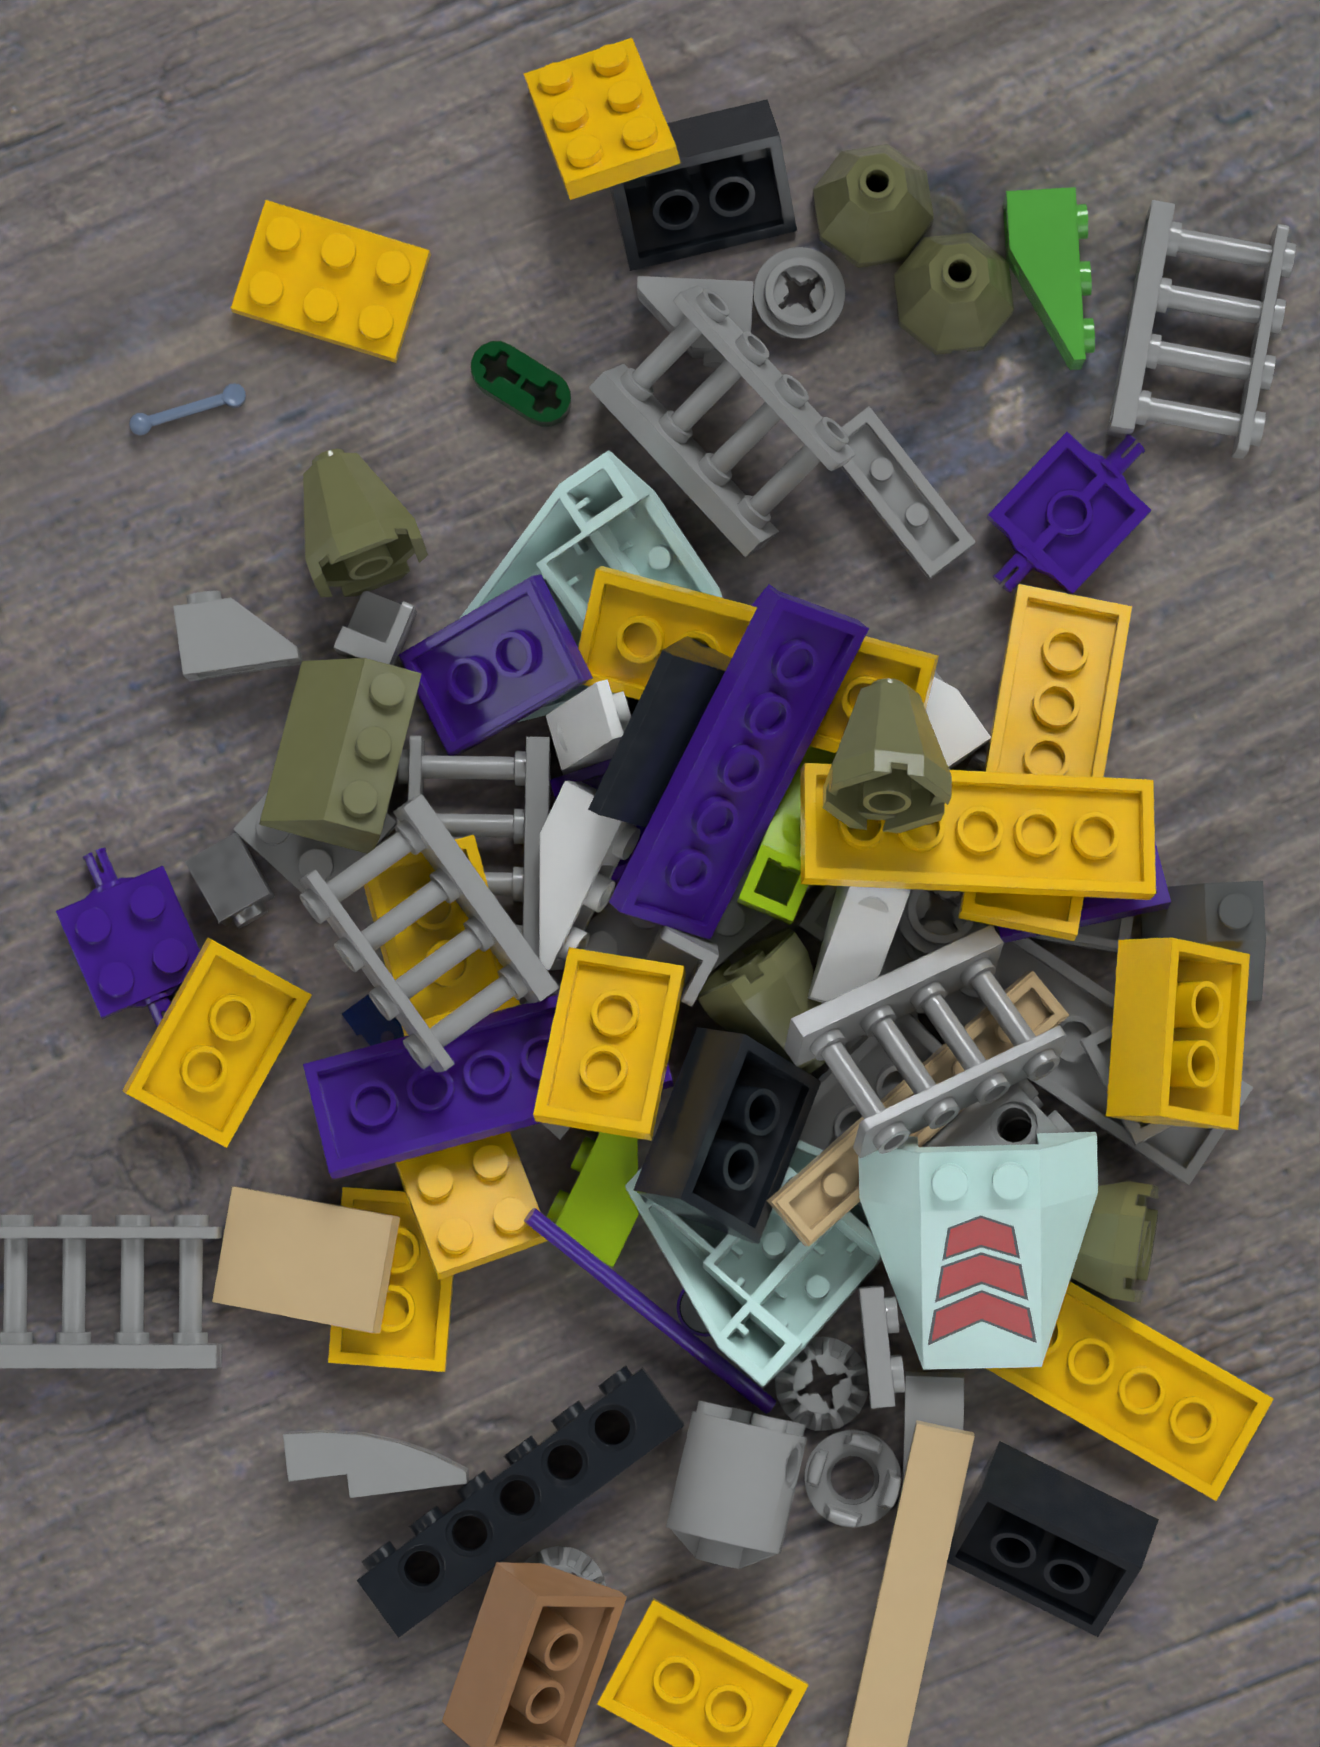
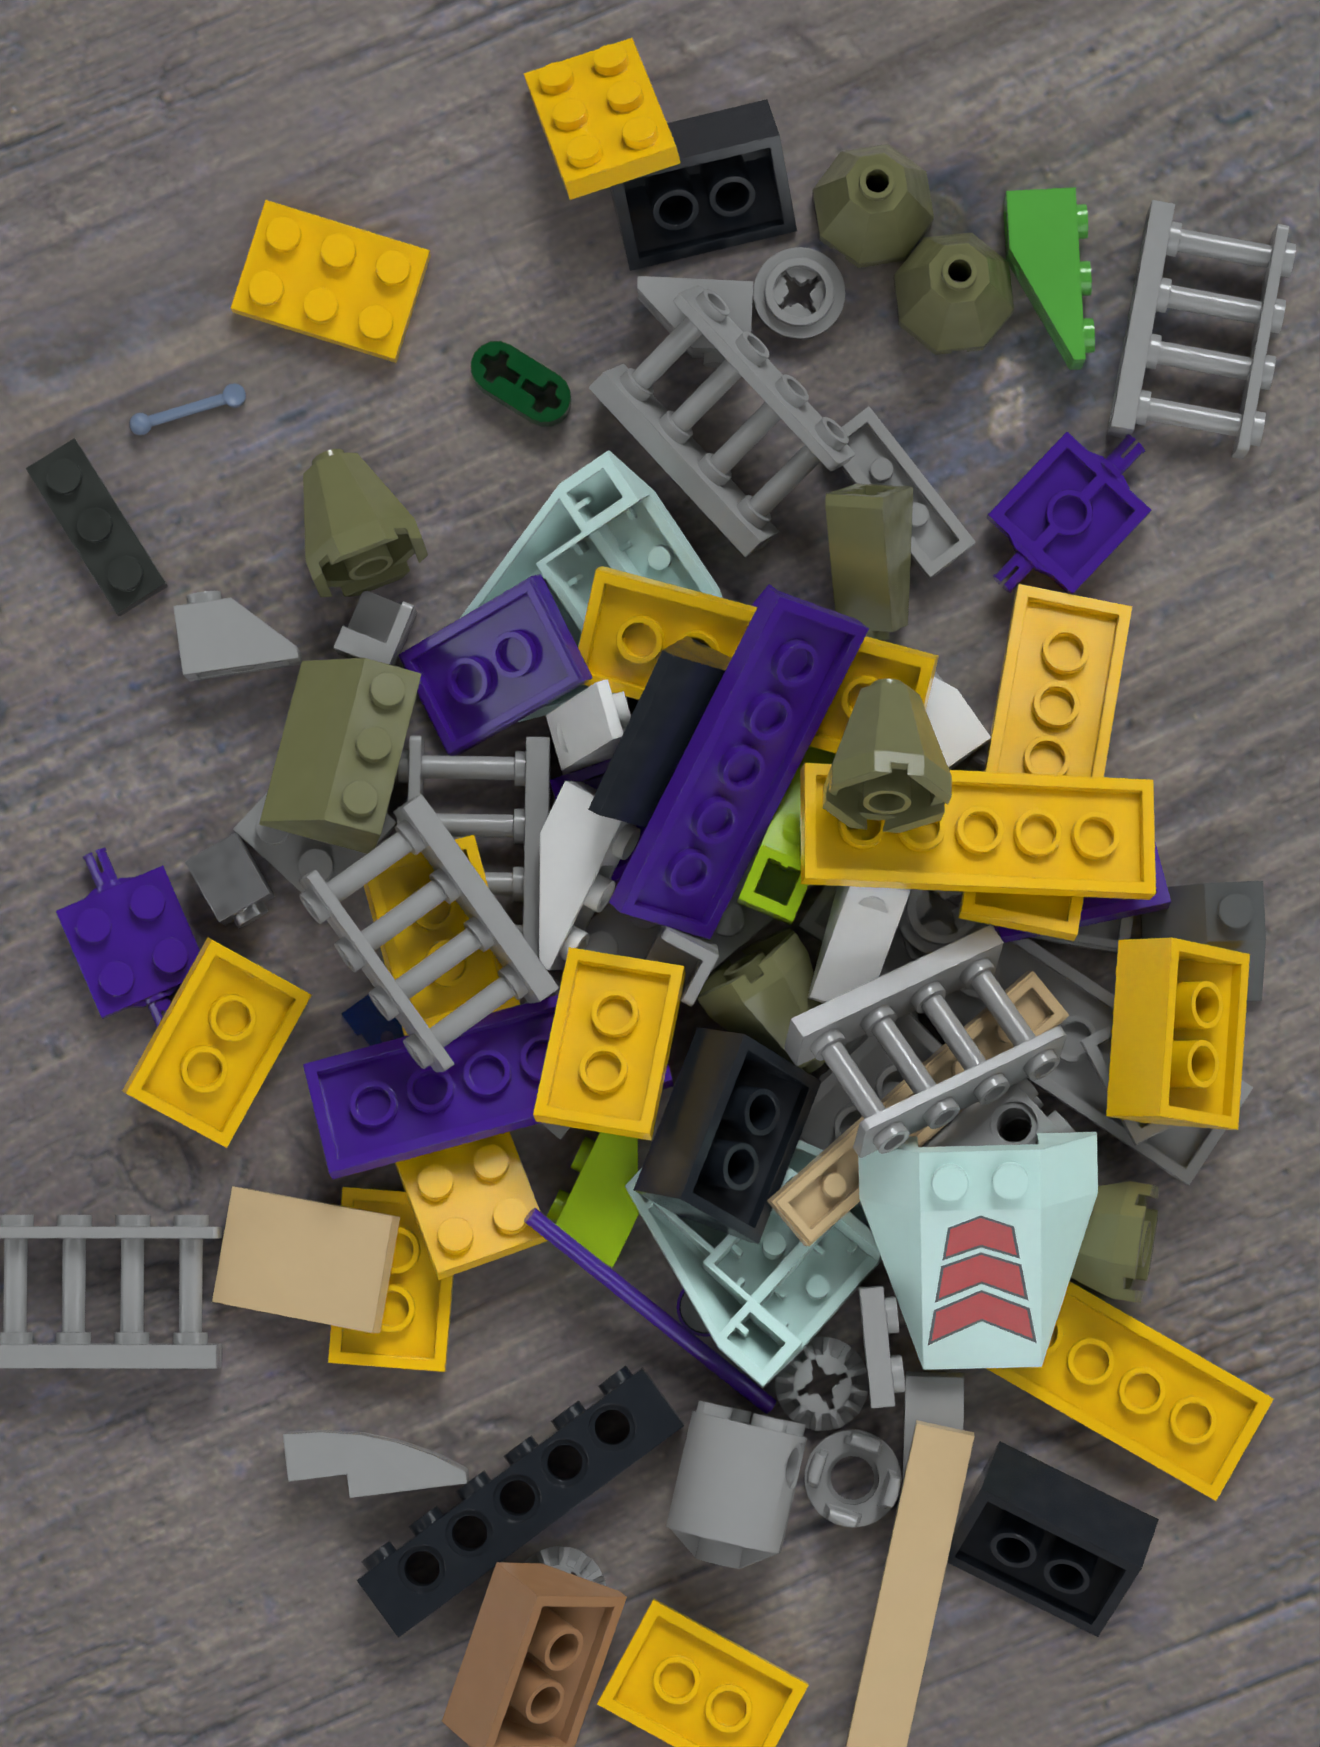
(96, 527): none -> pearl dark grey plate
(871, 554): none -> olive slope

